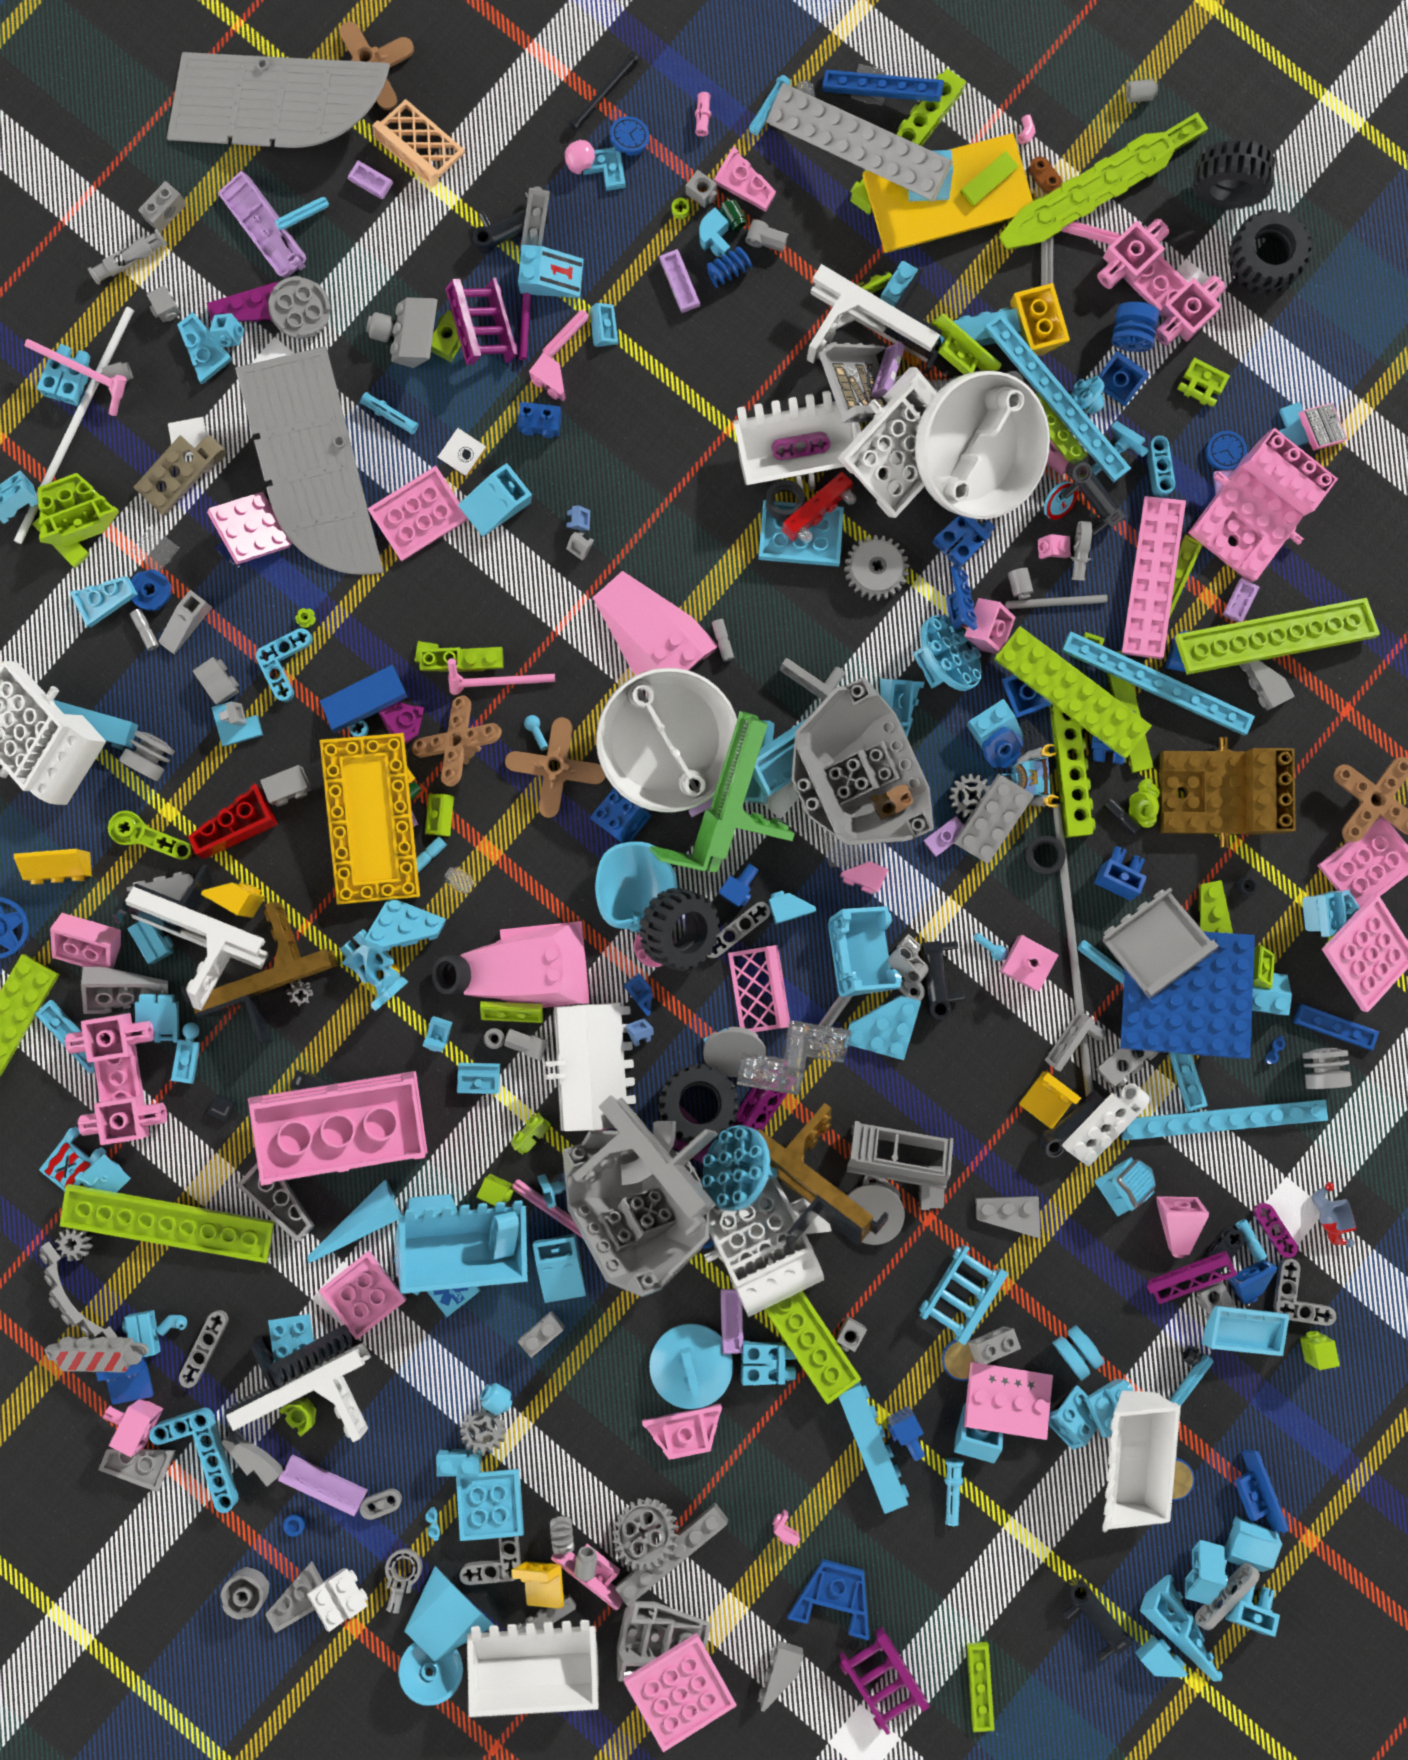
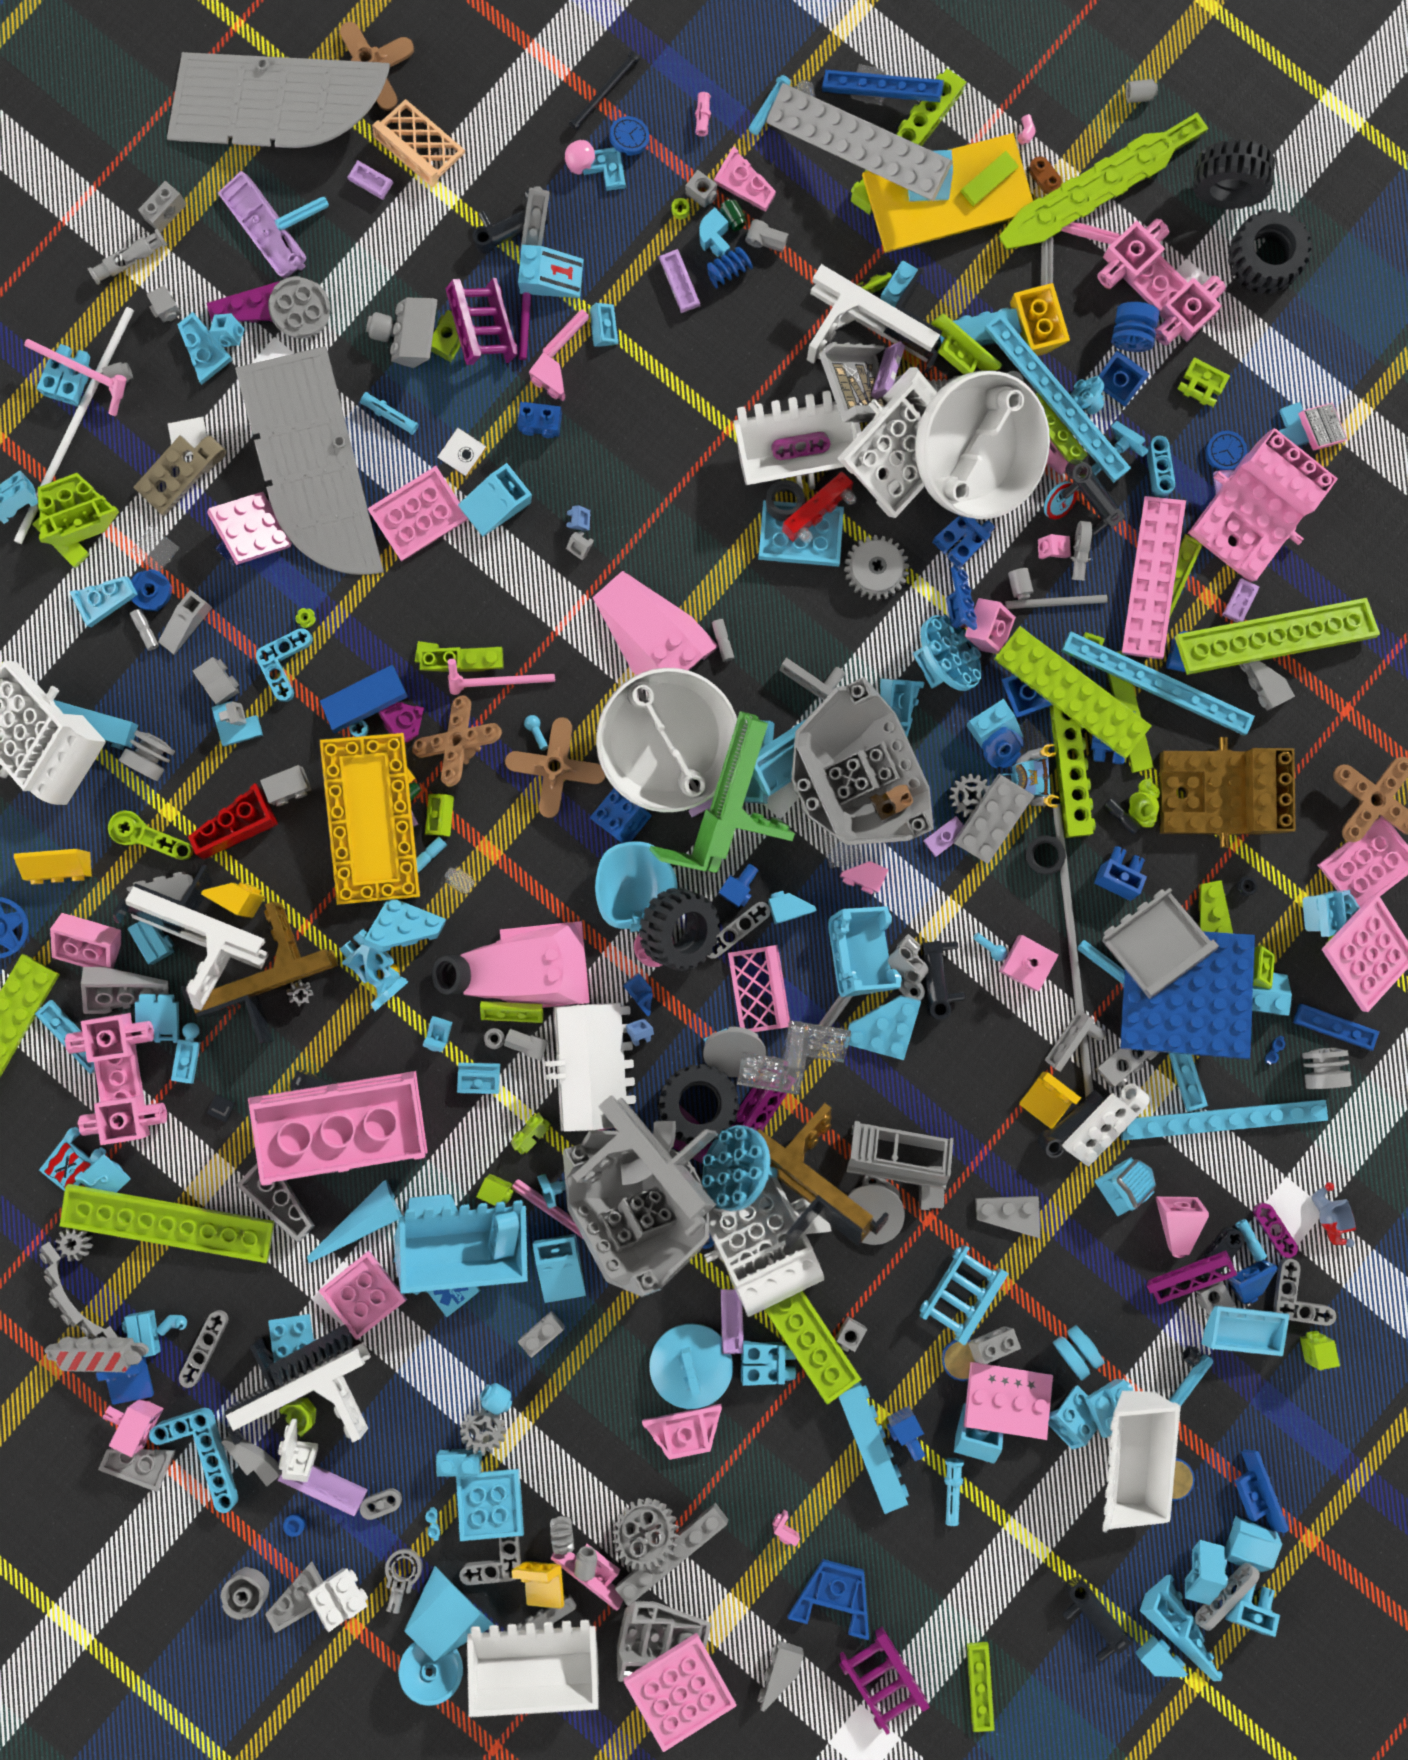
(296, 1455): none -> white bracket

